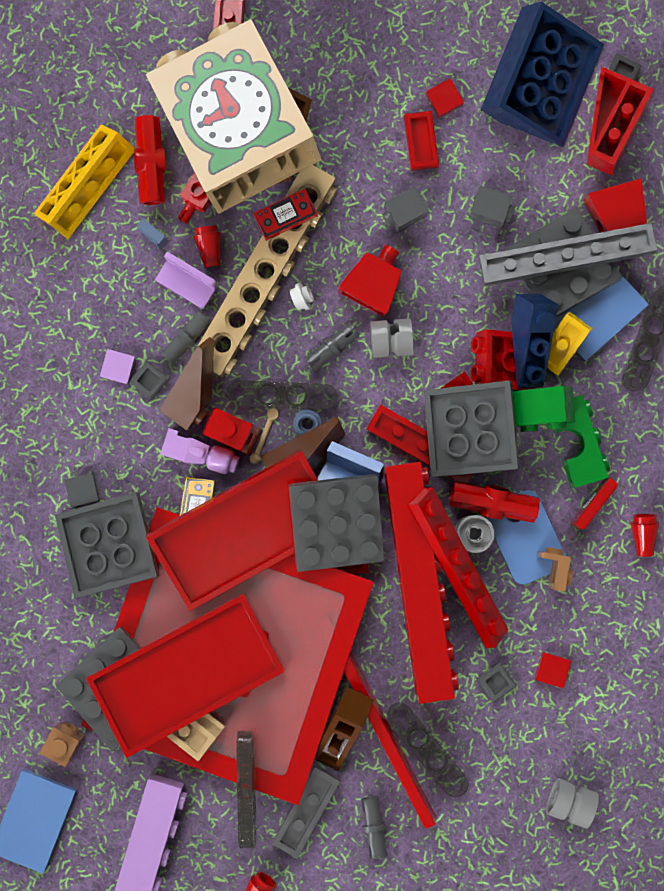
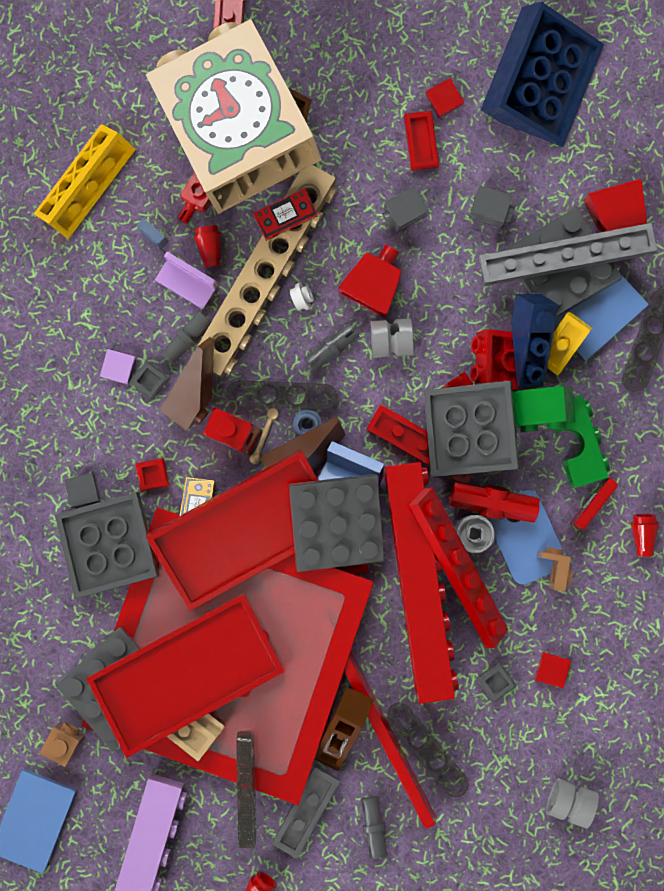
(149, 160): red piece -> none
(152, 474): none -> red tile
(195, 452): lavender piece -> none
(617, 115): red wedge -> none
(625, 66): dark grey tile -> none

